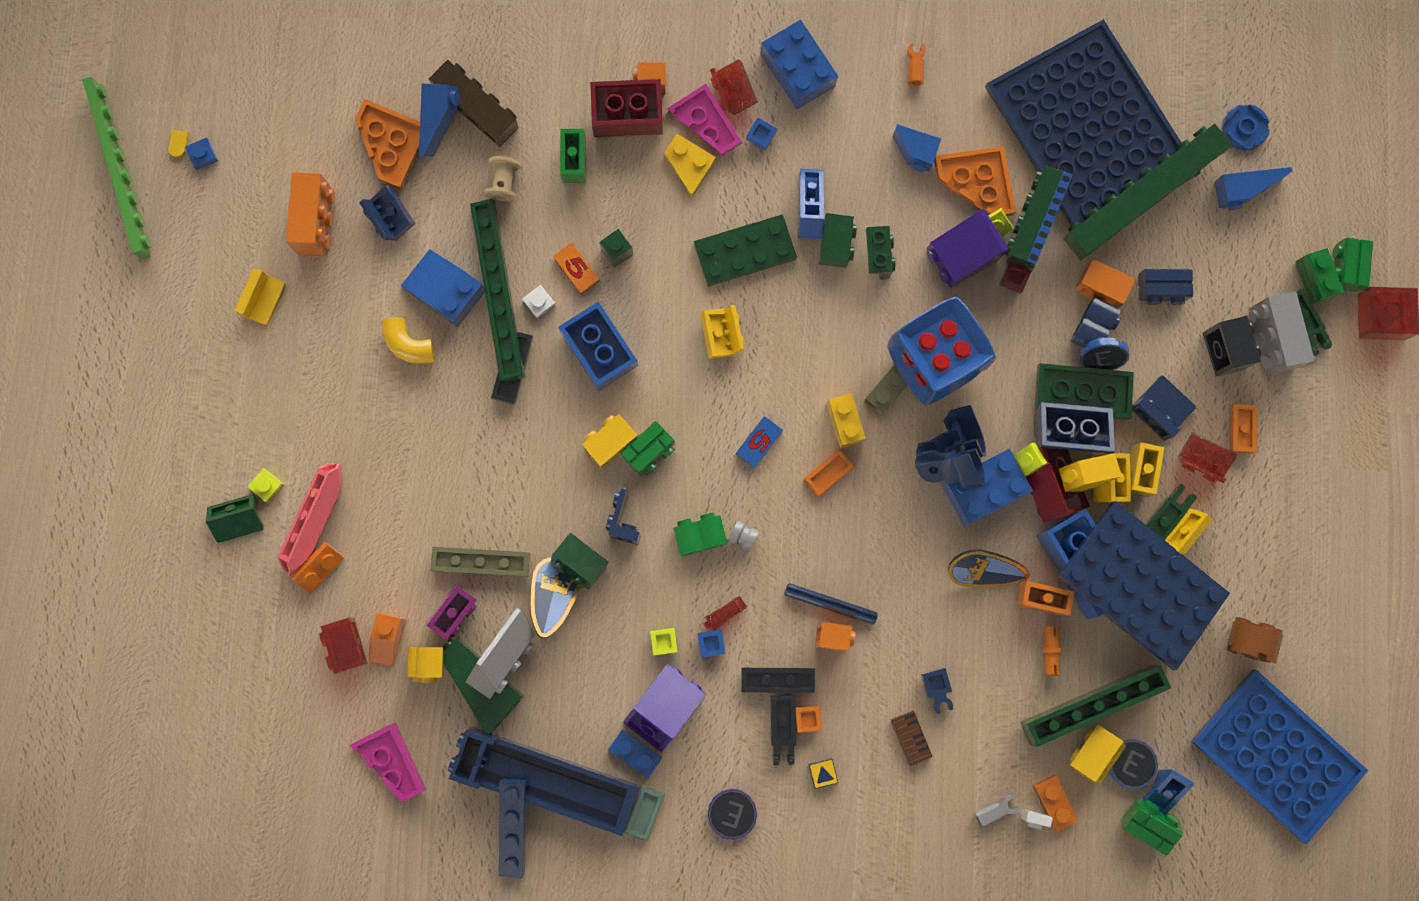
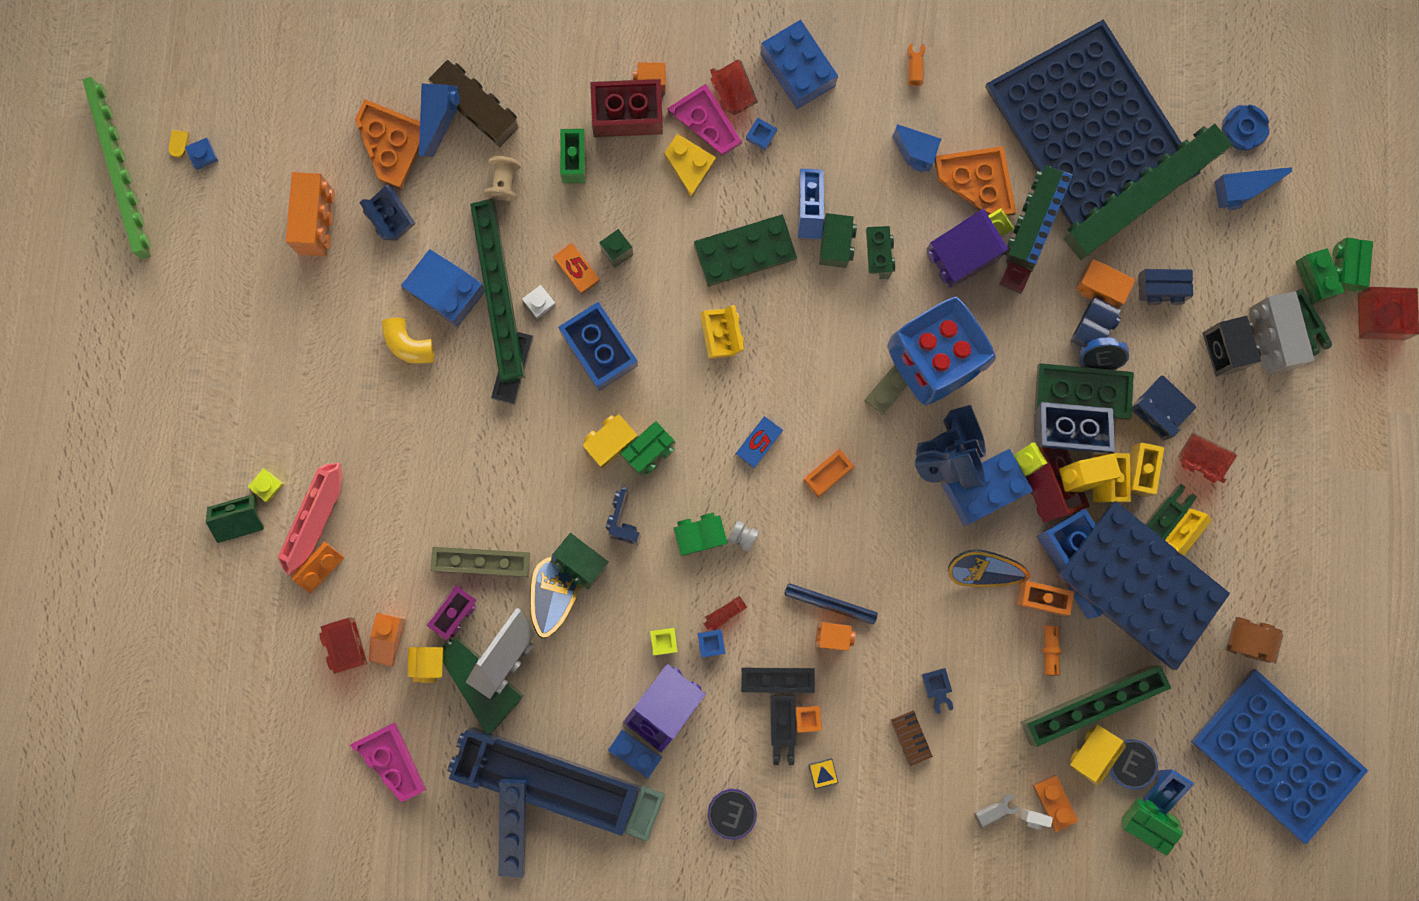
(260, 297): yellow panel -> none
(845, 420): yellow brick -> none
(1243, 428): orange plate -> none

